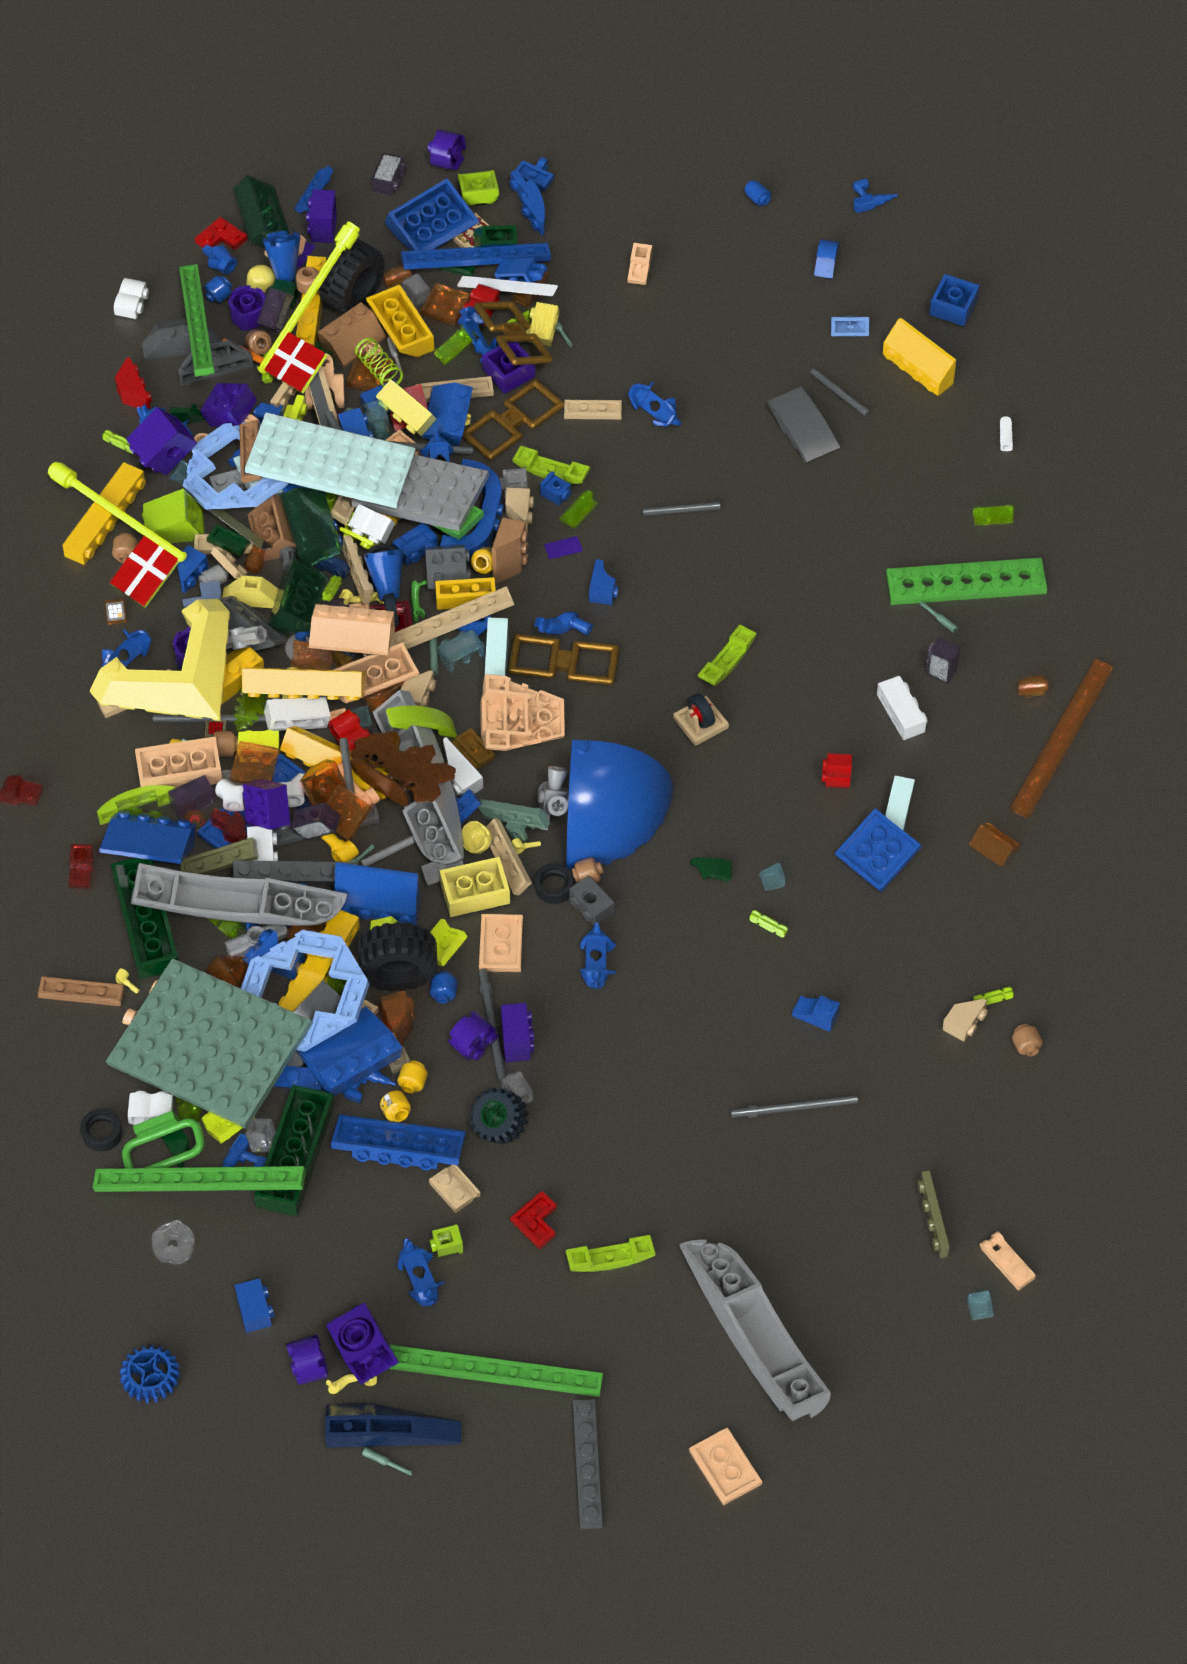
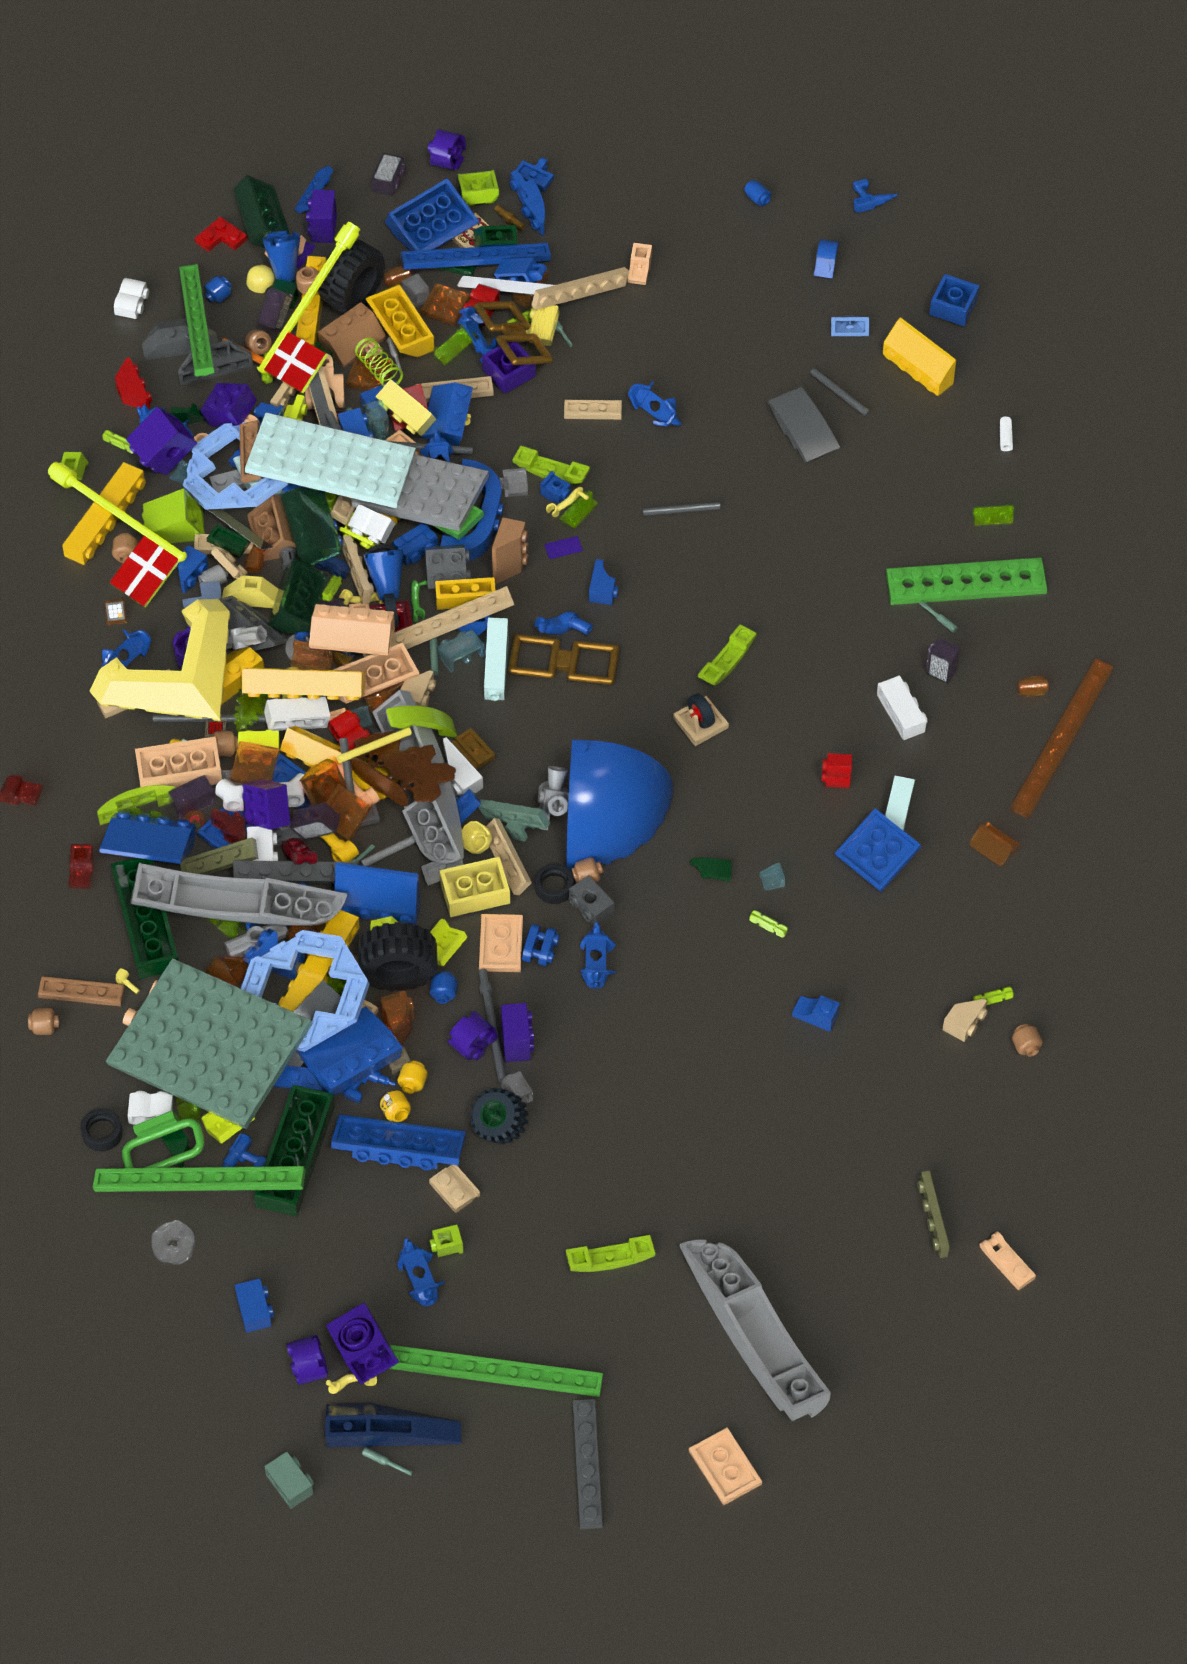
(43, 1021): none -> medium nougat head
(76, 462): none -> lime brick
(137, 1365): blue gear -> none
(220, 259): blue rock -> none
(246, 306): dark purple brick -> none
(260, 1135): clear brick -> none
(289, 1479): none -> sand green brick
(298, 851): none -> dark red plate
(374, 745): none -> light yellow bar
(482, 560): yellow head -> none
(509, 217): none -> pearl gold bar
(512, 419): pearl gold bar -> none
(518, 505): tan slope -> none
(518, 715): light nougat wedge -> none
(520, 847): light yellow hand -> none
(530, 1220): red plate -> none
(549, 940): none -> blue brick
(568, 501): none -> light yellow piece
(580, 288): none -> tan plate
(753, 1110): dark grey bar -> none
(980, 1305): clear light blue slope -> none

